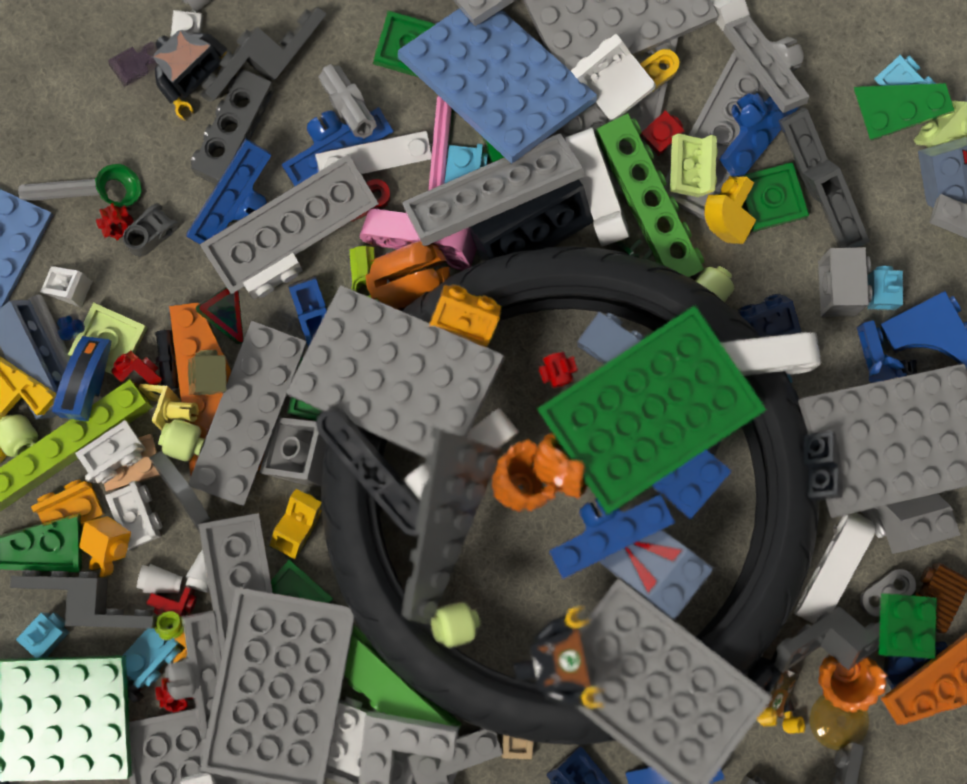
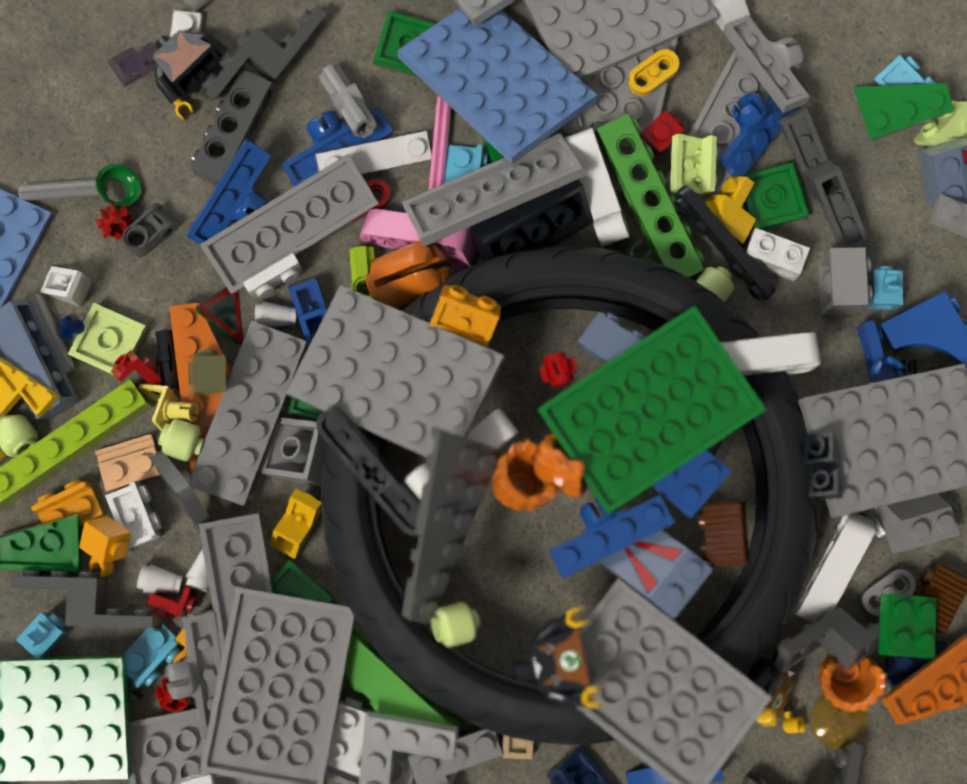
(82, 379): blue slope -> none
(109, 452): white bracket -> none
(166, 620): lime plate -> none
(274, 315): none -> white cone
(614, 77): white bracket -> none
(708, 224): none -> black piece
(725, 534): none -> reddish brown brick
(772, 317): dark blue bracket -> none
(776, 254): none -> white brick

